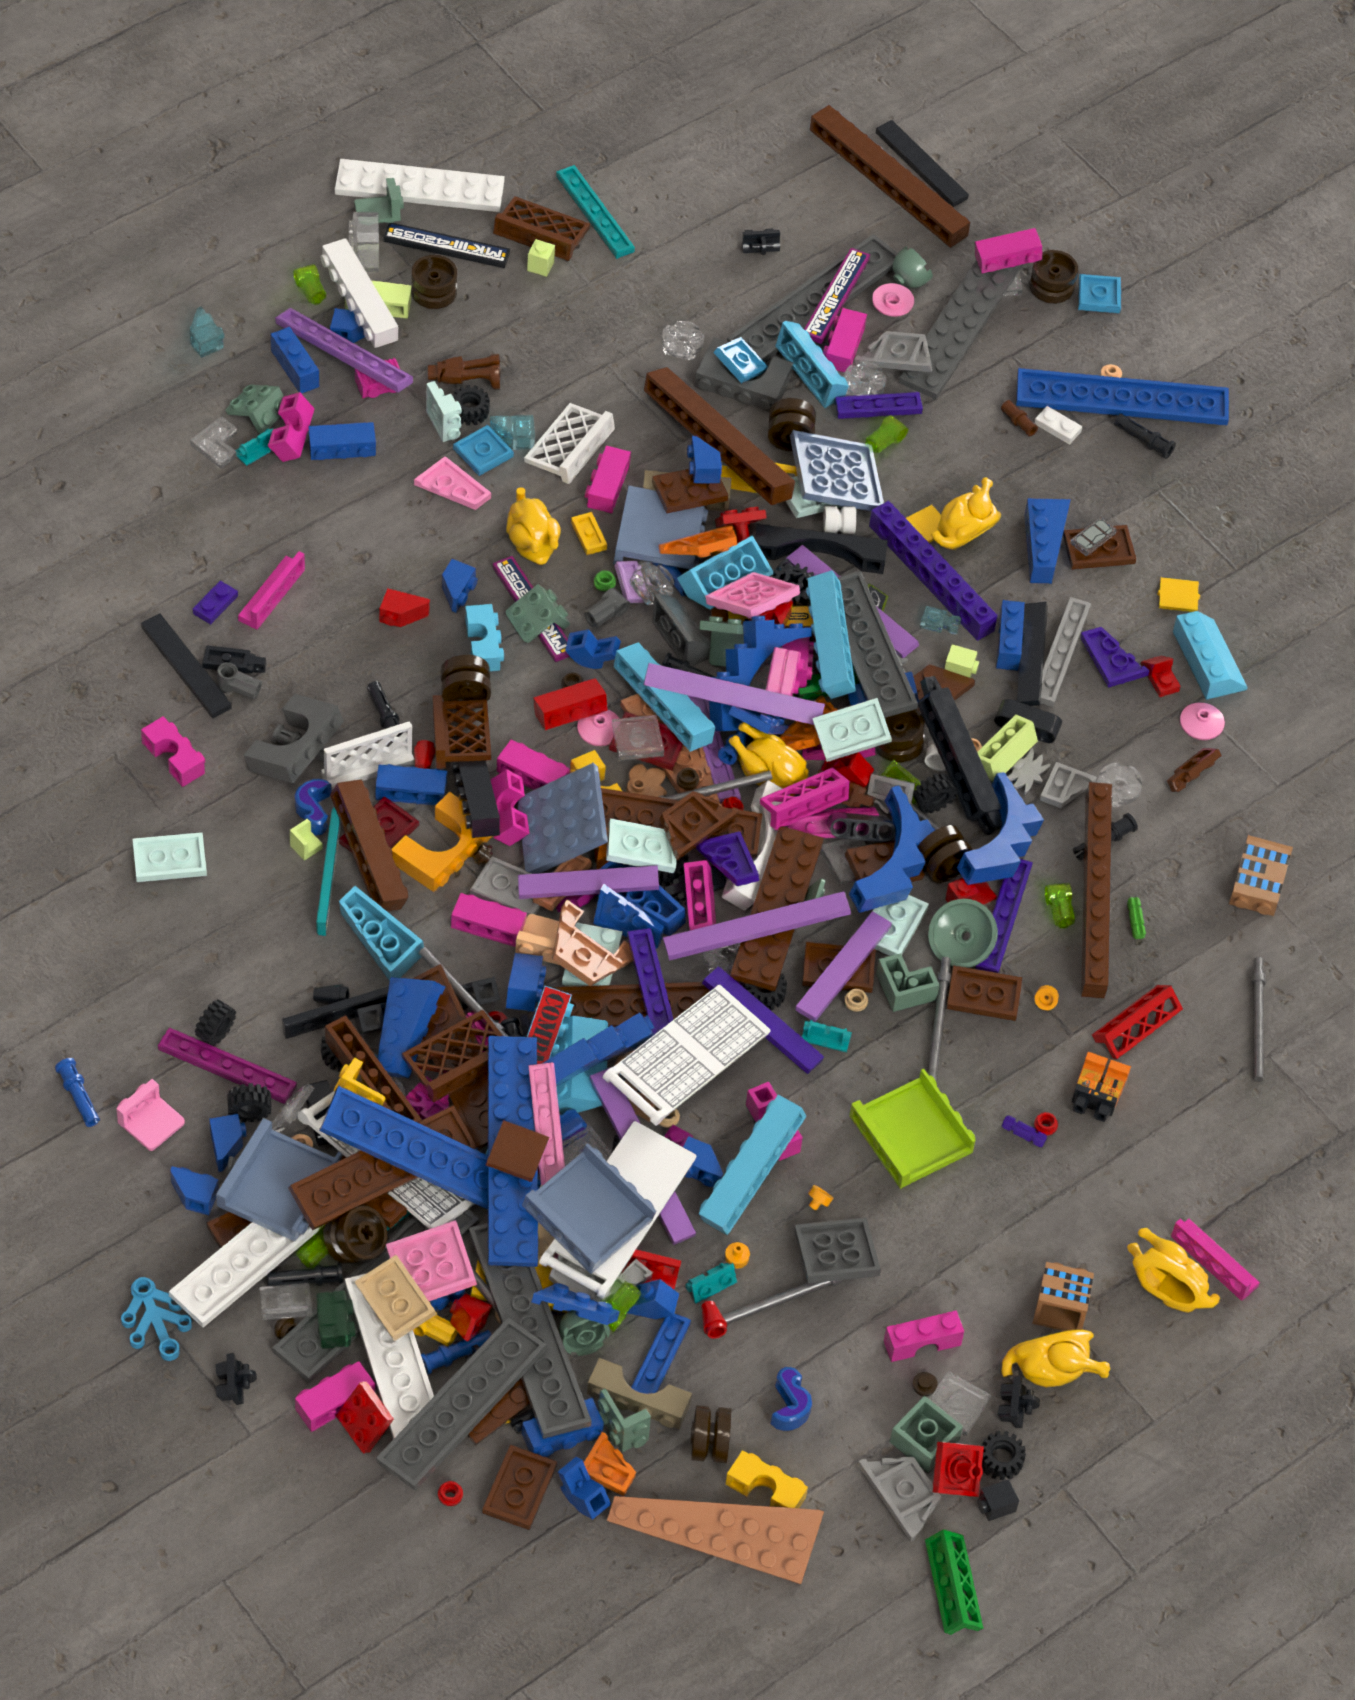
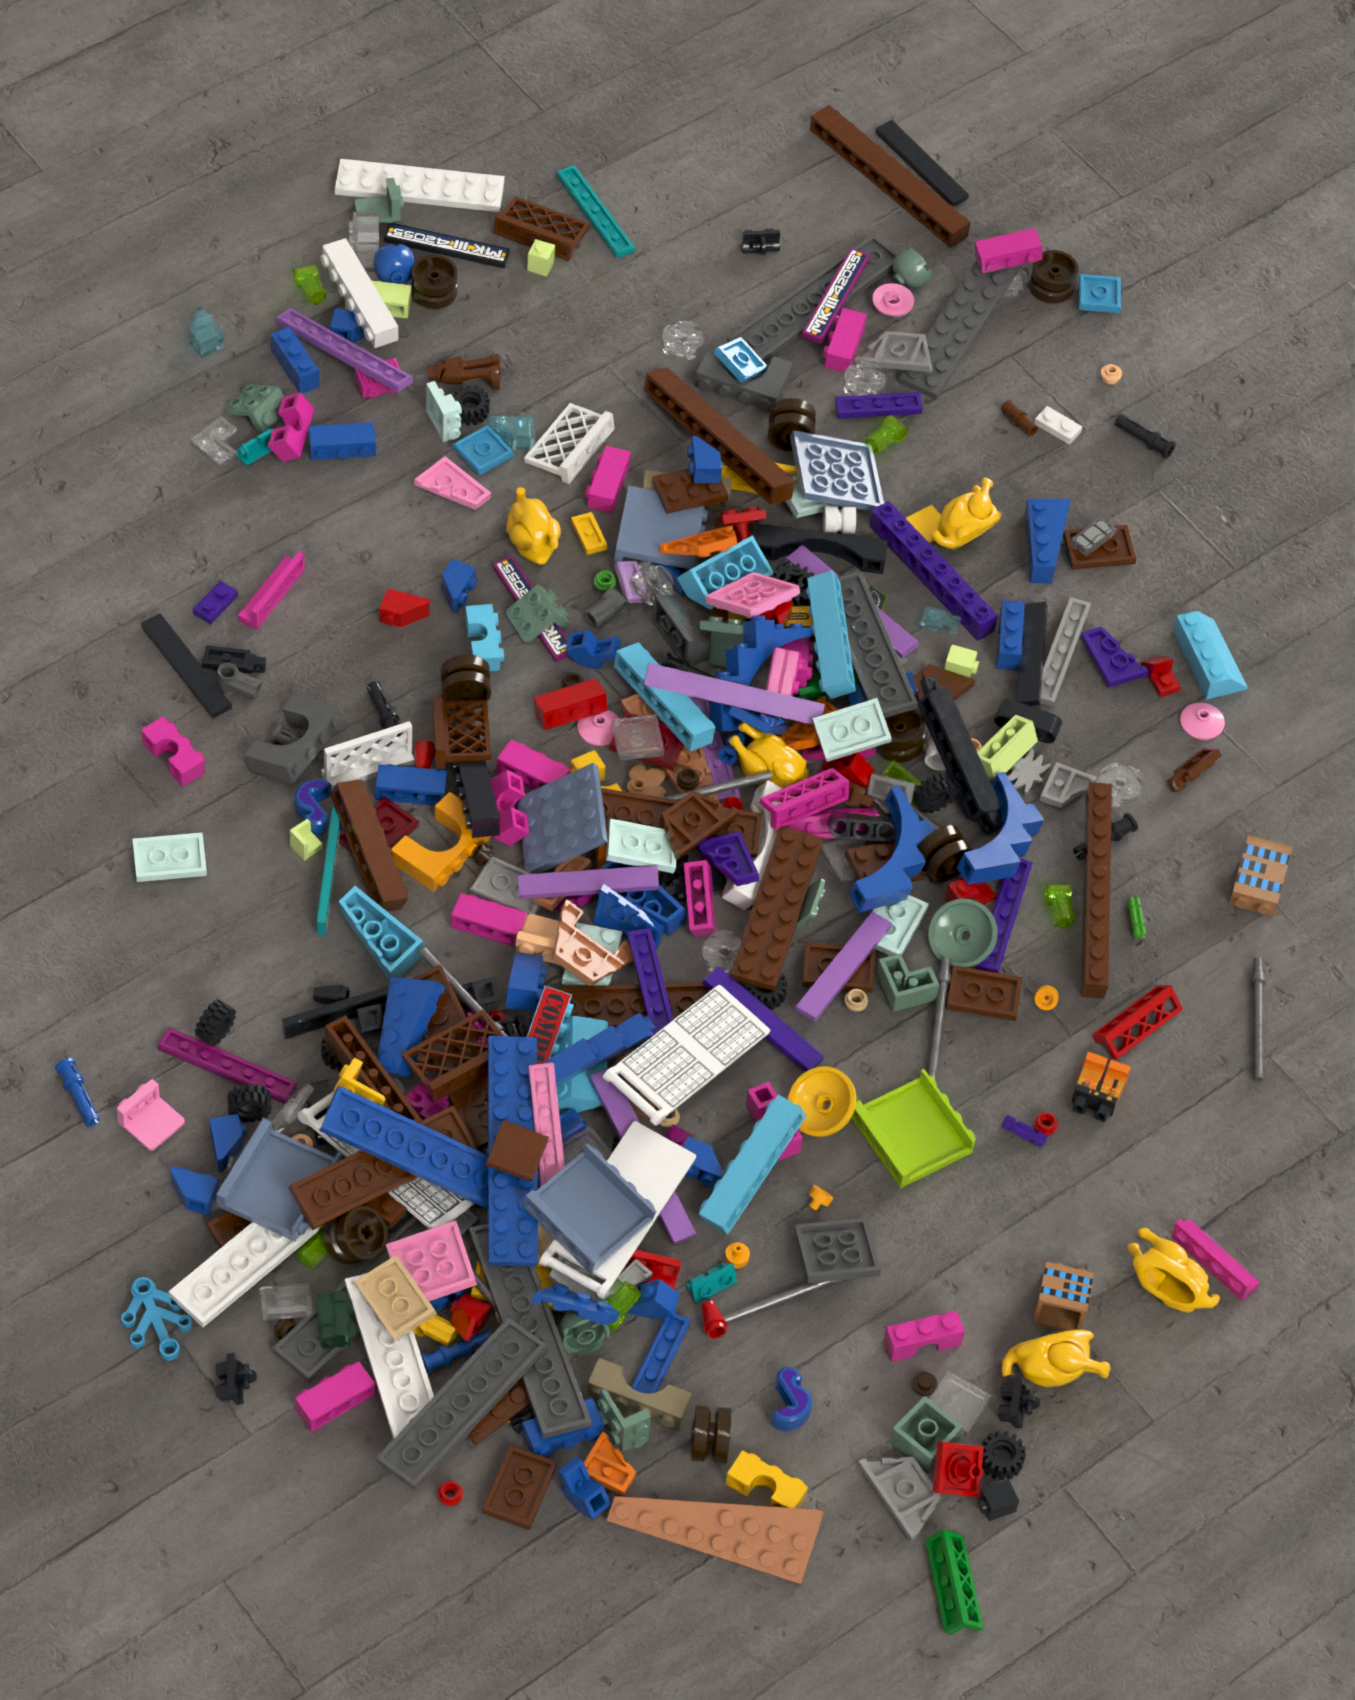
(317, 1275): black pin -> none
(364, 1417): red plate -> none
(394, 264): none -> blue cylinder
(756, 925): medium lavender tile -> none
(811, 363): medium azure slope -> none
(814, 1091): none -> yellow dish
(826, 1036): teal hinge -> none
(1122, 396): blue plate -> none
(1178, 594): yellow piece -> none

